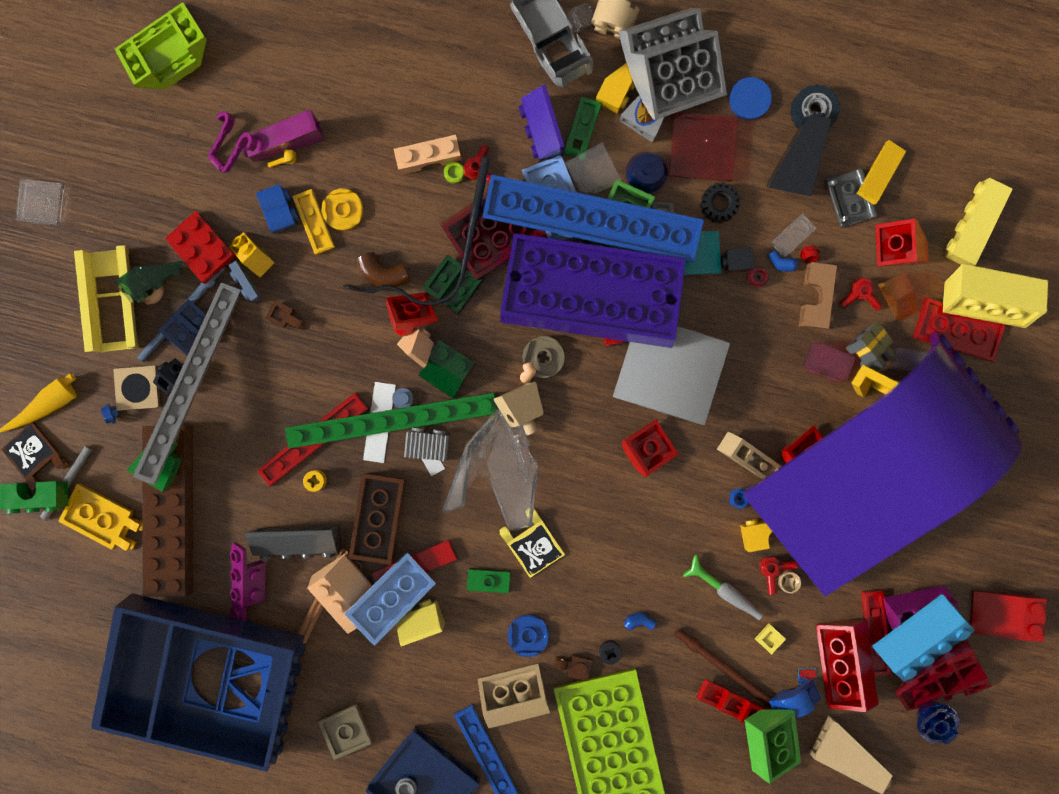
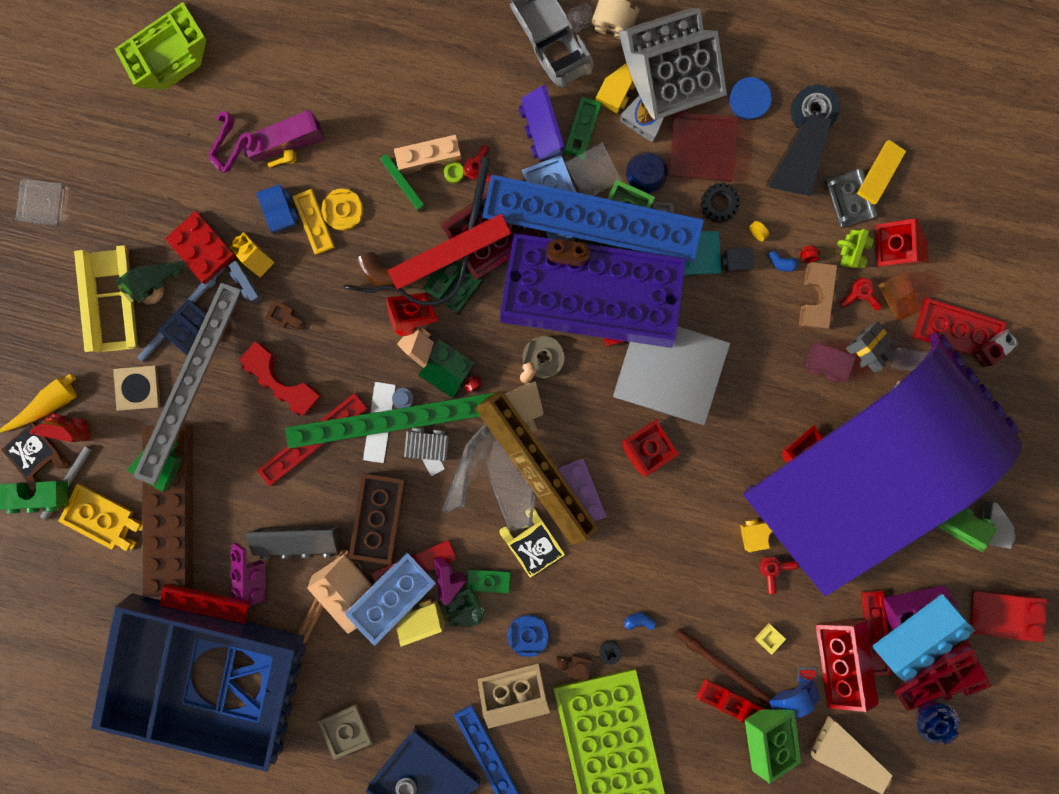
(63, 429): none -> red slope
(110, 414): blue plate -> none
(167, 375): black brick -> none
(204, 603): none -> red tile
(261, 362): none -> red arch
(317, 477): yellow wheel -> none
(402, 183): none -> green tile
(447, 583): none -> magenta slope
(449, 251): none -> red tile
(463, 609): none -> clear green slope
(472, 384): none -> red plate
(536, 468): none -> pearl gold brick
(568, 253): none -> reddish brown plate
(580, 482): none -> medium lavender wing
(724, 589): light grey piece -> none
(735, 502): blue plate -> none
(747, 456): tan slope -> none
(759, 231): none -> yellow tile
(763, 277): dark red plate -> none
(792, 581): tan wheel -> none
(793, 235): clear tile -> none
(853, 248): none -> lime hips
(869, 378): yellow panel -> none
(970, 529): none -> bright green slope
(978, 222): light yellow brick -> none
(995, 296): light yellow piece -> none
(995, 348): none -> dark red leg
(1005, 533): none -> light grey slope

